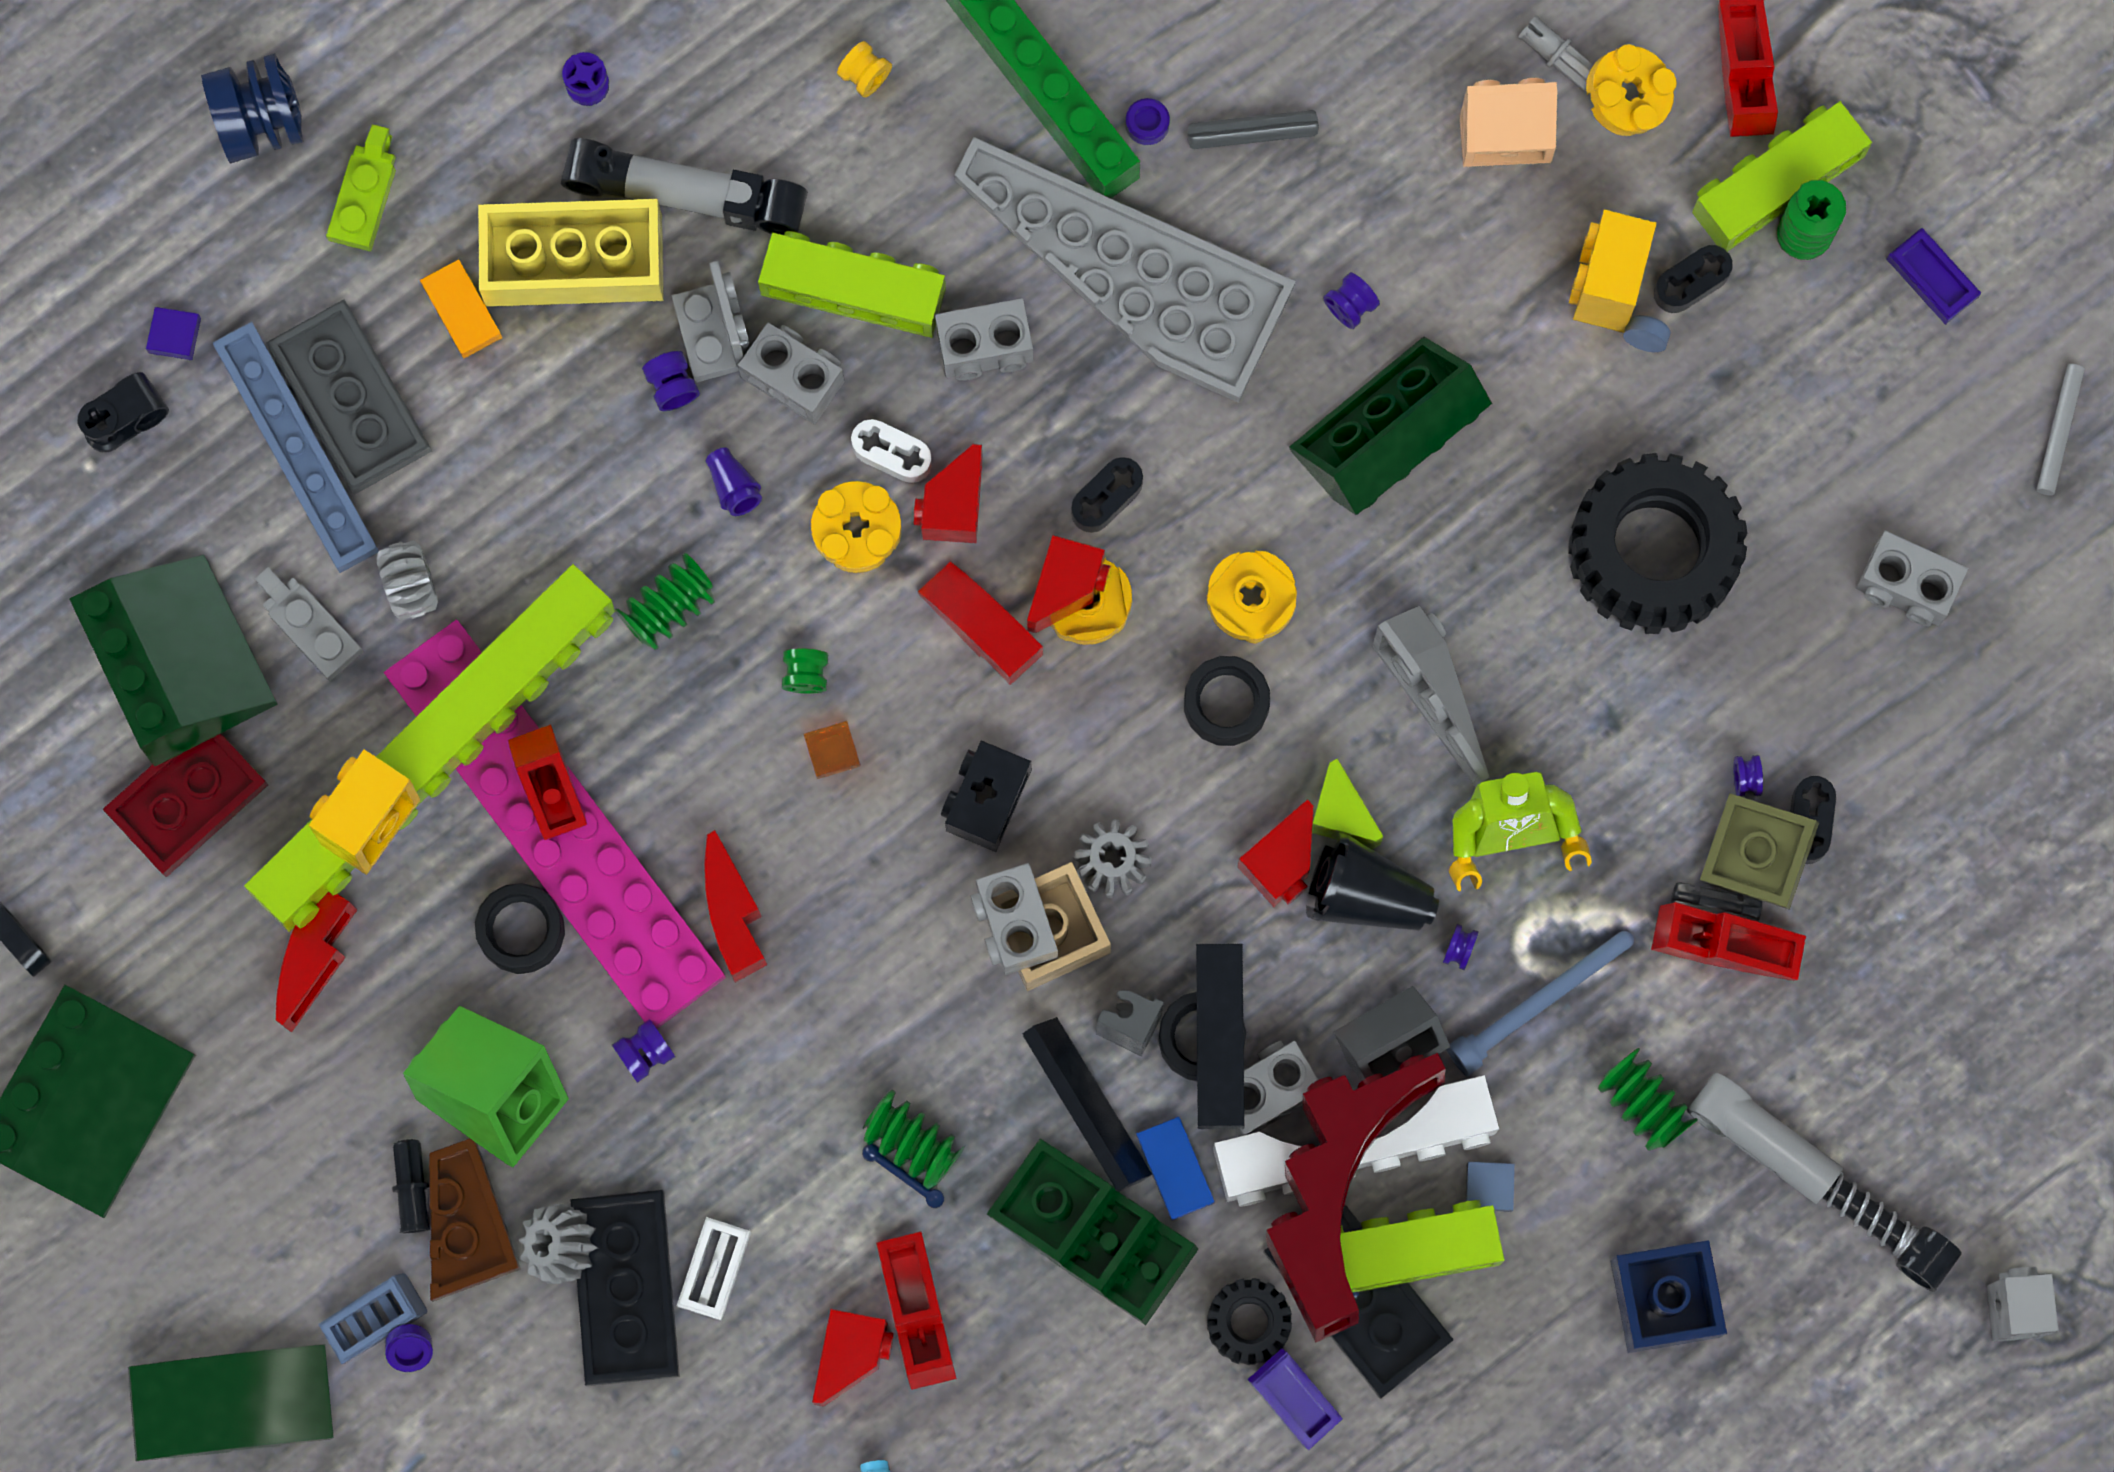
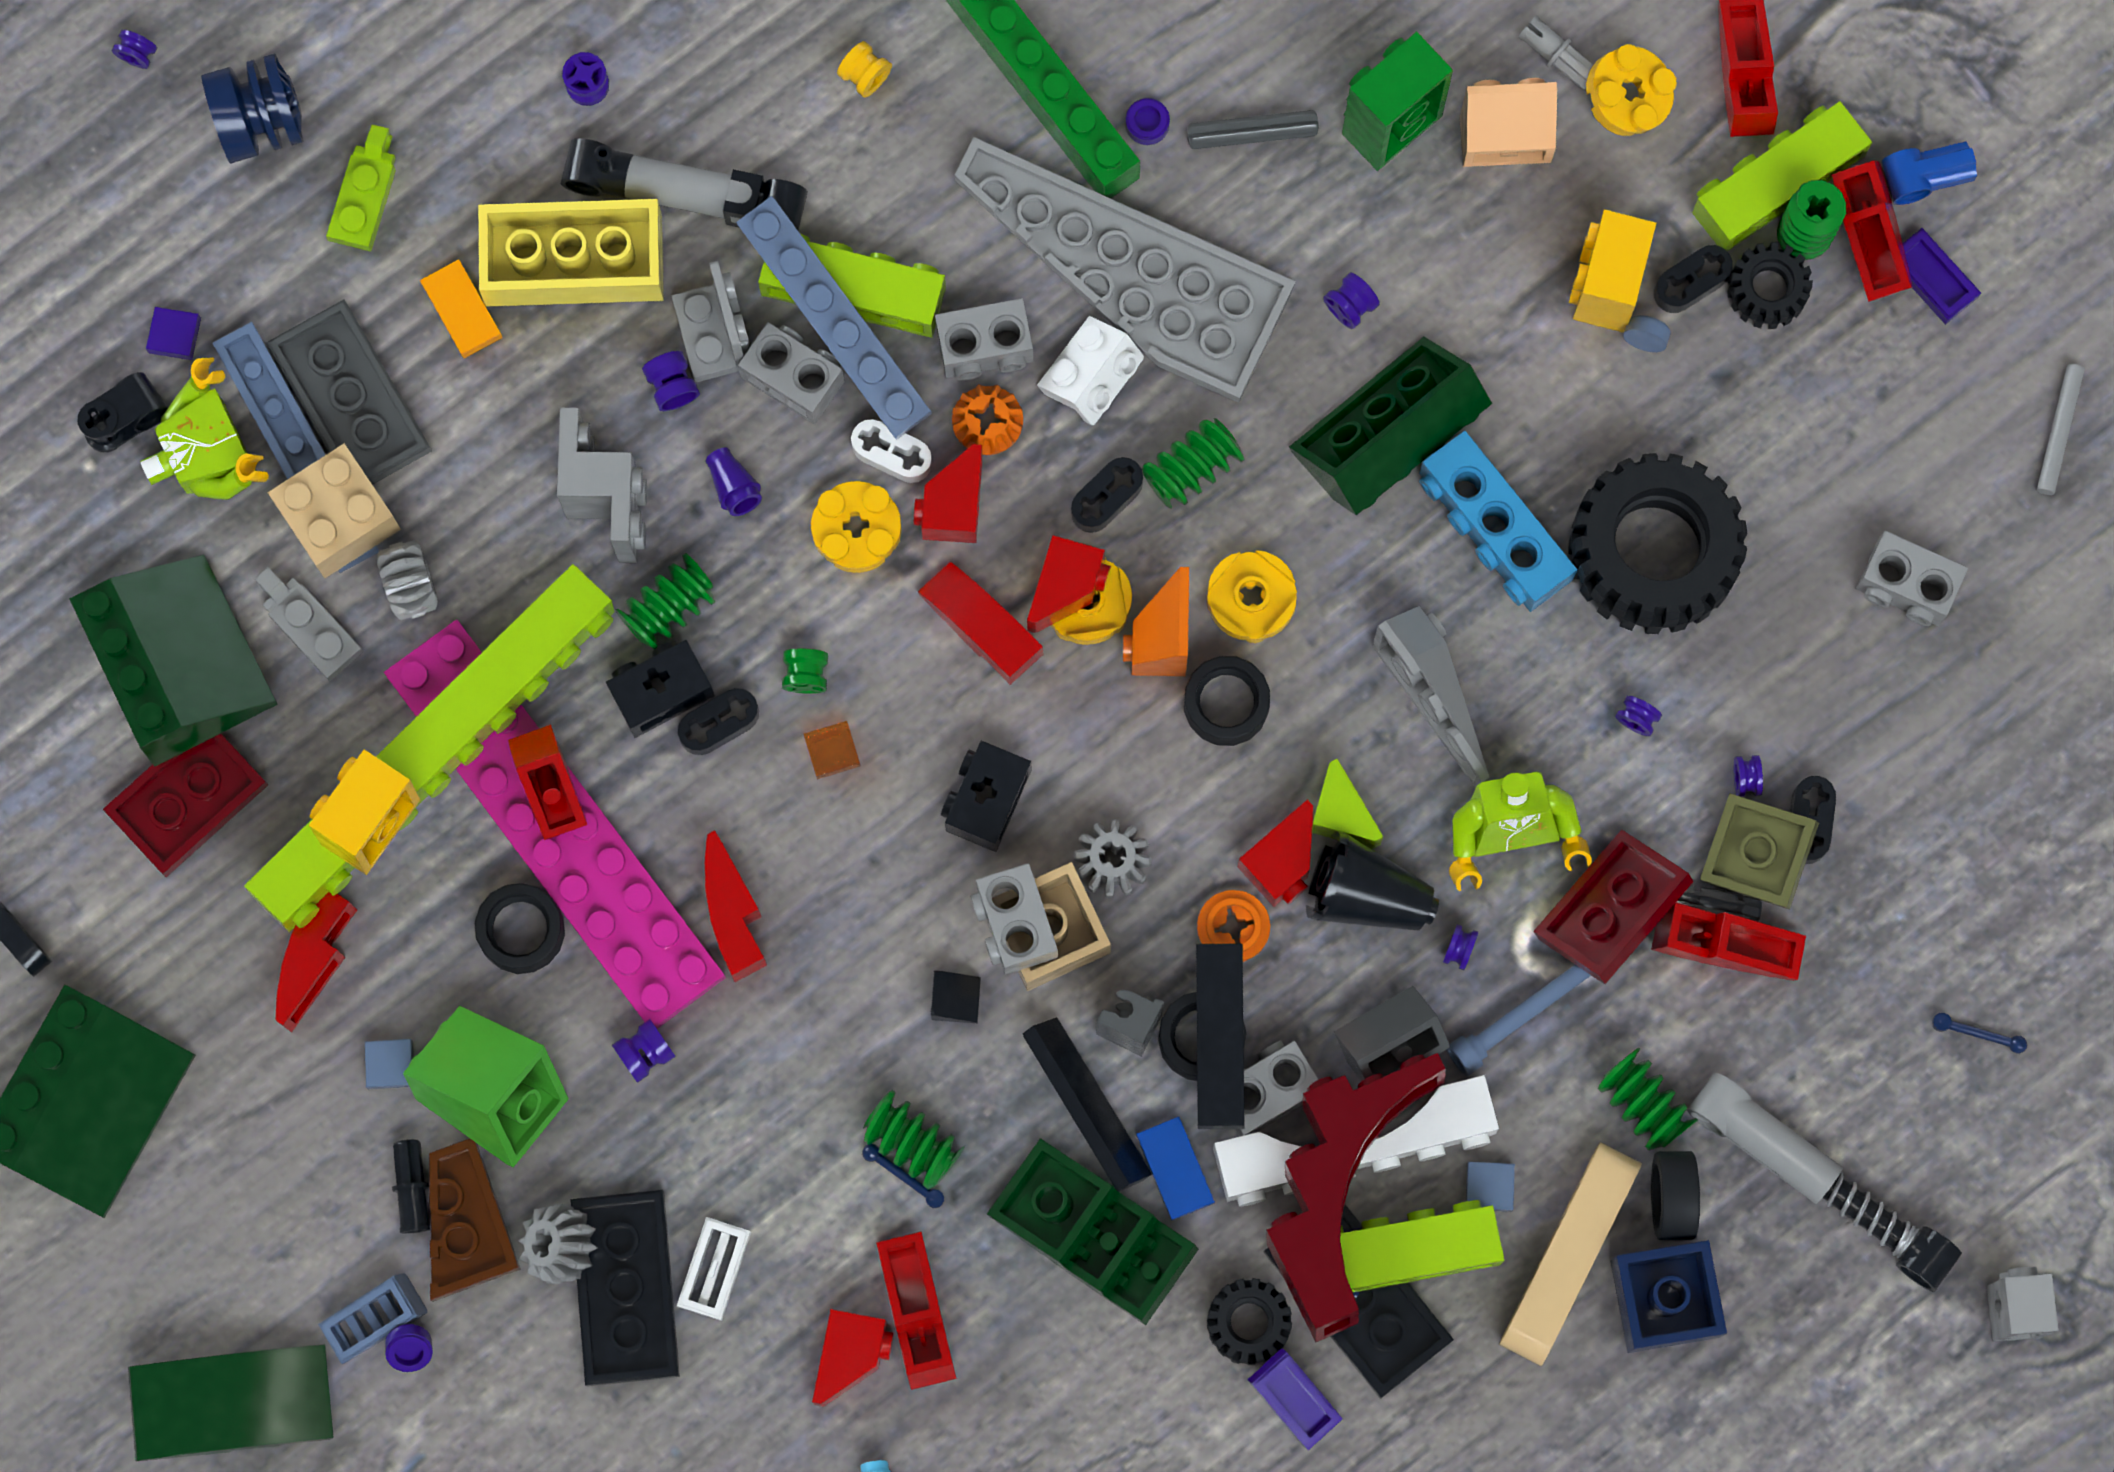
(134, 49): none -> dark purple bush
(202, 441): none -> lime torso
(334, 510): none -> tan brick
(387, 1062): none -> sand blue tile
(600, 485): none -> light grey bracket
(642, 704): none -> black brick
(713, 712): none -> black beam
(834, 317): none -> sand blue plate
(955, 997): none -> black slope
(999, 435): none -> orange gear
(1092, 369): none -> white bracket
(1161, 631): none -> orange slope
(1192, 461): none -> green piece
(1245, 908): none -> orange gear
(1396, 99): none -> green brick
(1465, 461): none -> dark azure brick
(1570, 1254): none -> tan beam
(1613, 906): none -> dark red plate
(1638, 715): none -> dark purple bush
(1675, 1195): none -> black tyre
(1763, 310): none -> black tyre
(1873, 230): none -> red slope
(1916, 174): none -> blue piece
(1943, 1022): none -> dark blue hinge

